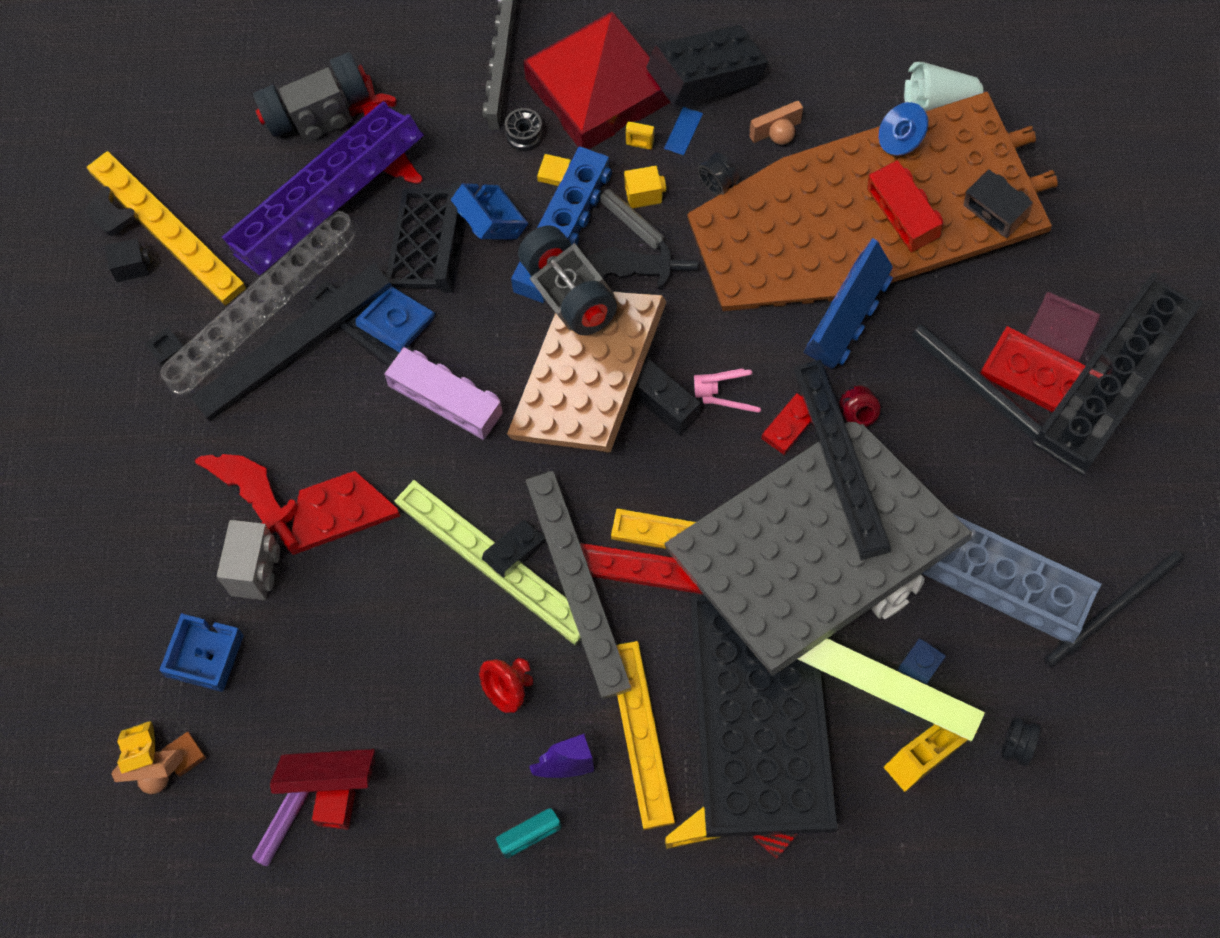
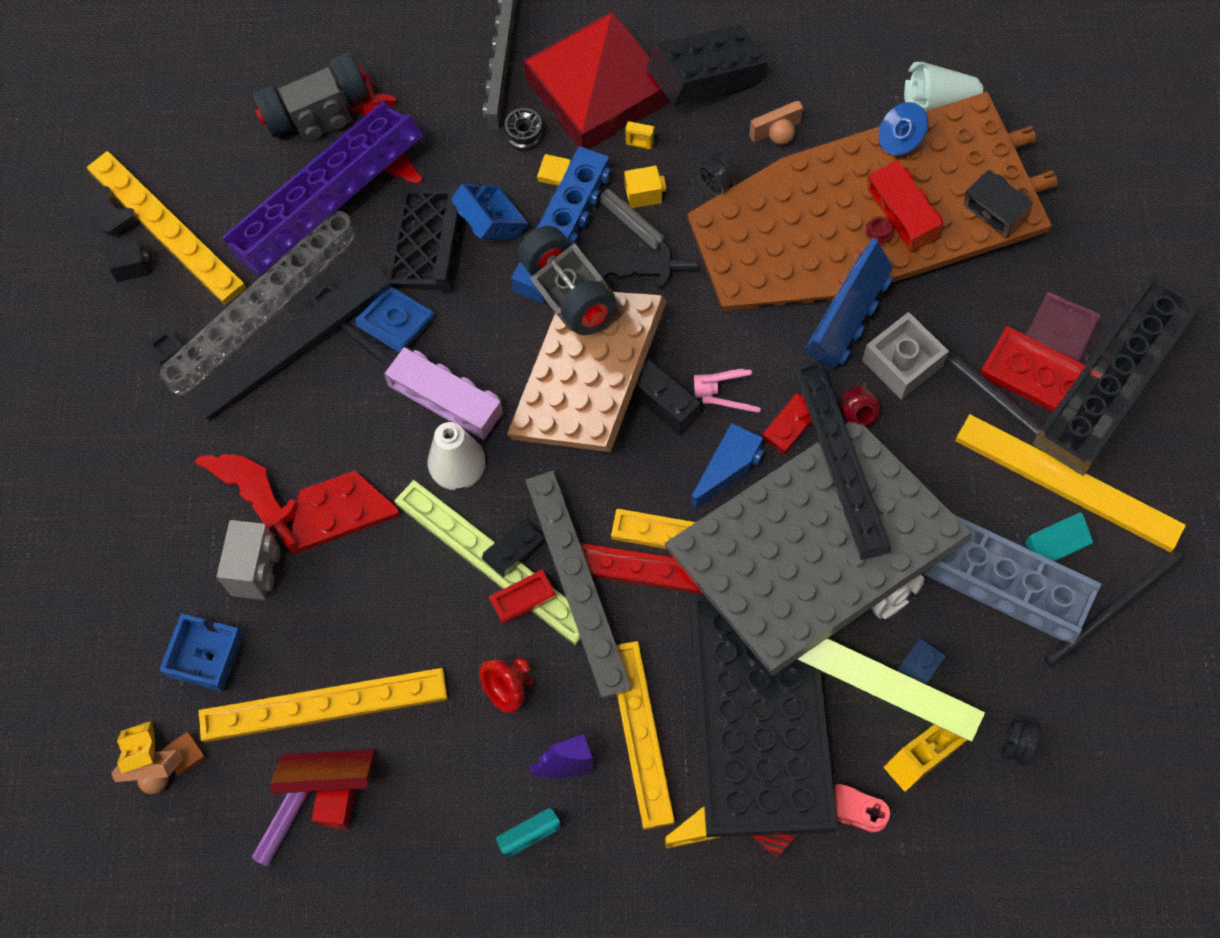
(322, 705): none -> yellow tile
(455, 457): none -> white cone
(522, 597): none -> red tile
(683, 131): blue sticker -> none
(729, 464): none -> blue slope
(852, 808): none -> coral piece
(880, 229): none -> dark red plate
(905, 355): none -> light grey brick
(1061, 538): none -> teal slope
(1062, 480): none -> yellow tile

